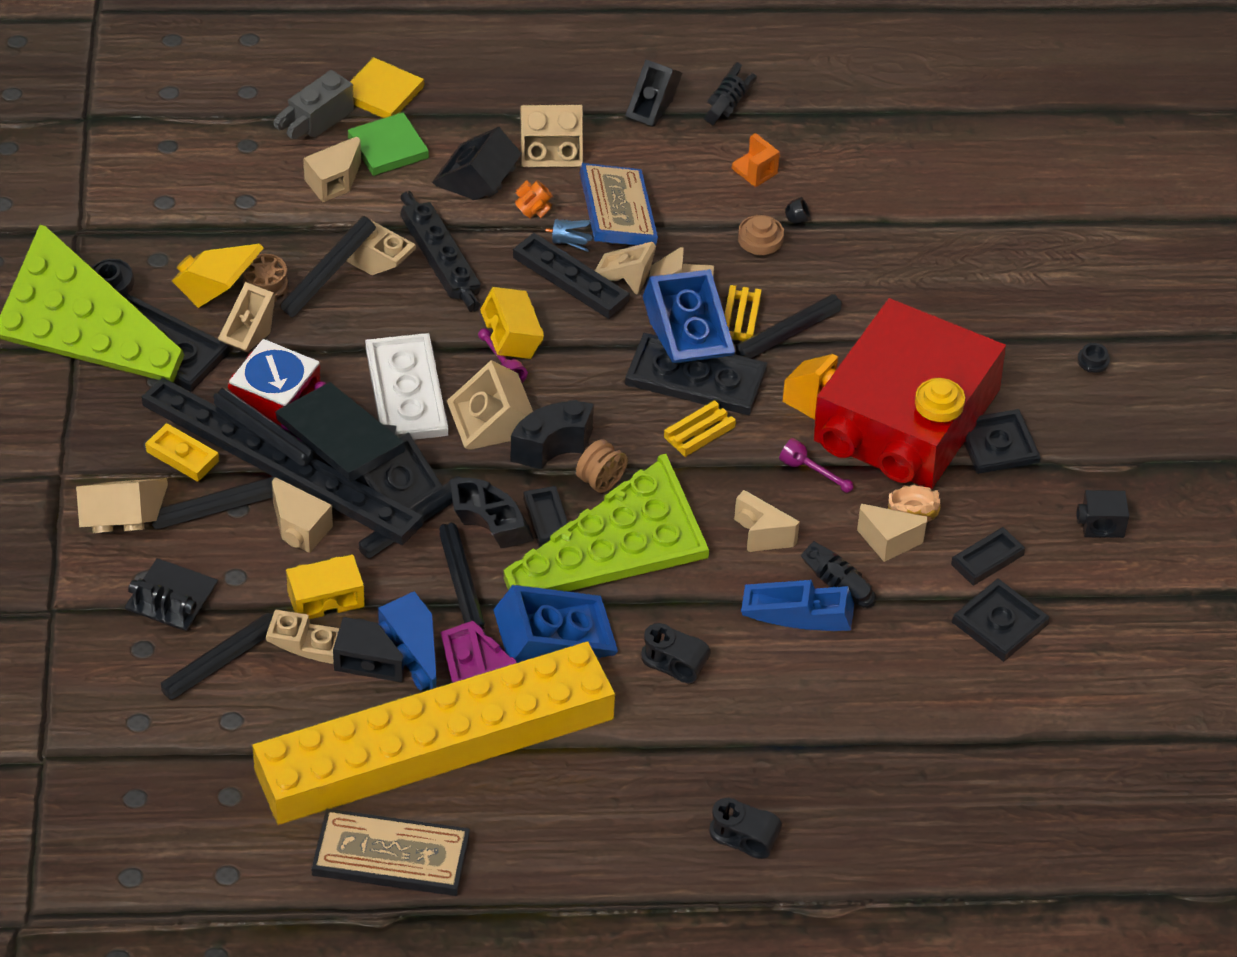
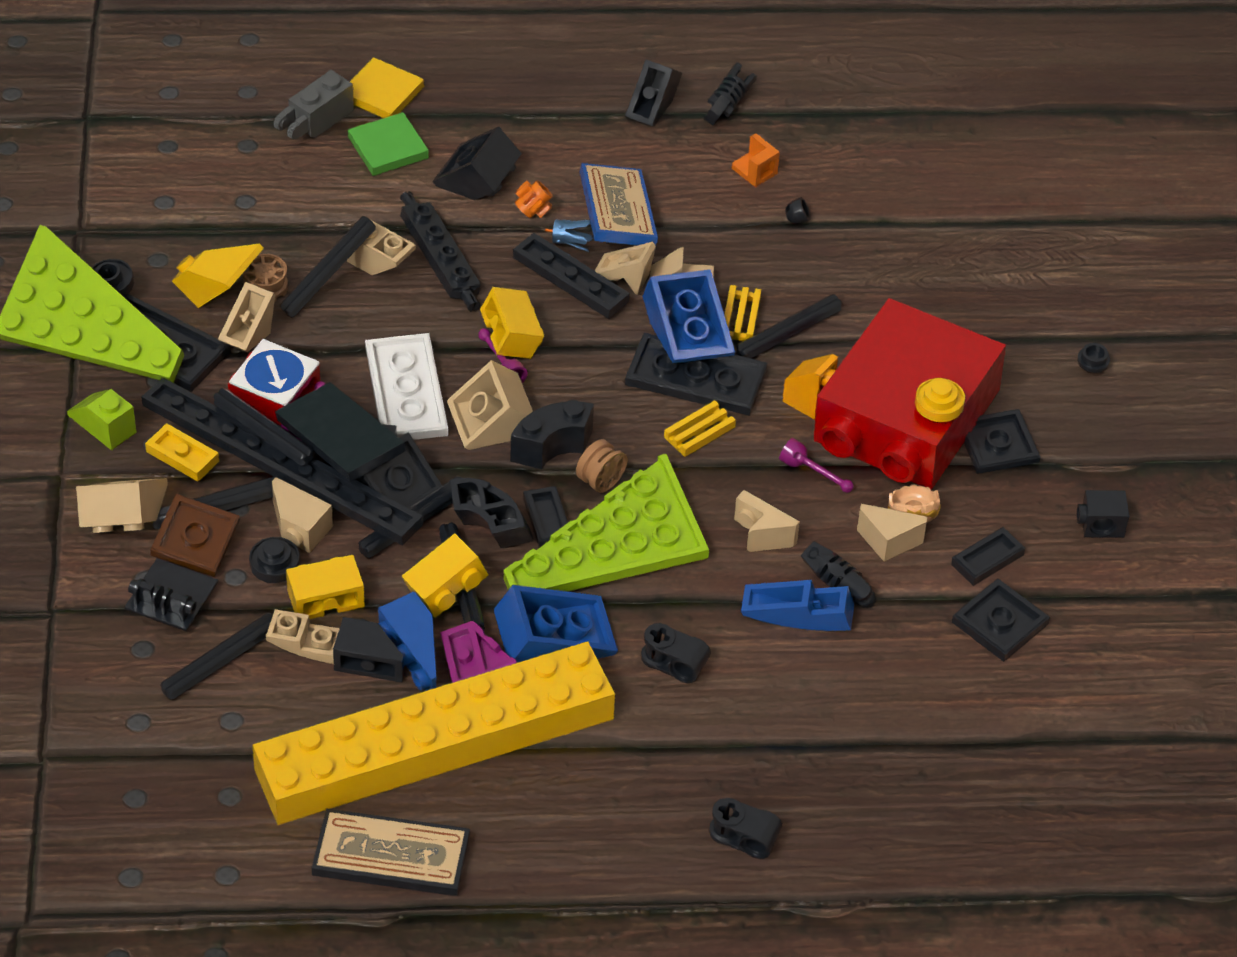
(105, 417): none -> lime slope
(195, 535): none -> reddish brown tile
(272, 557): none -> black plate
(333, 169): tan slope -> none
(445, 574): none -> yellow brick
(551, 135): tan slope -> none
(760, 235): medium nougat plate -> none

